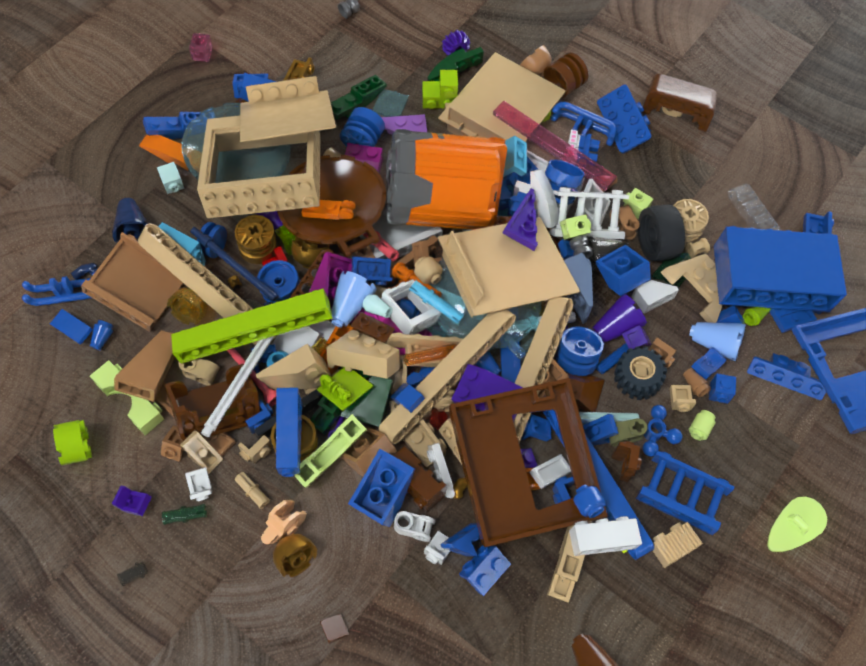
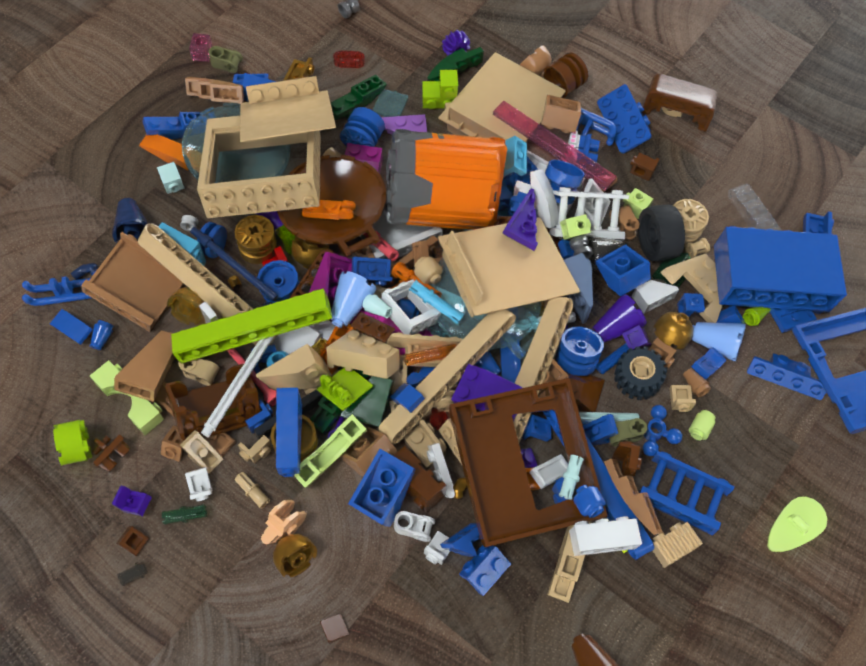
(103, 460): none -> reddish brown hips
(132, 540): none -> reddish brown slope
(188, 222): none -> white bush
(208, 313): none -> white tile
(215, 90): none -> medium nougat slope
(223, 59): none -> olive piece
(349, 59): none -> clear red beam
(561, 114): none -> medium nougat slope
(571, 477): none -> light aqua pin
(637, 502): none -> medium nougat slope
(643, 166): none -> reddish brown brick
(674, 329): none -> pearl gold cylinder
(691, 303): none -> blue bracket
(722, 388): blue brick -> none

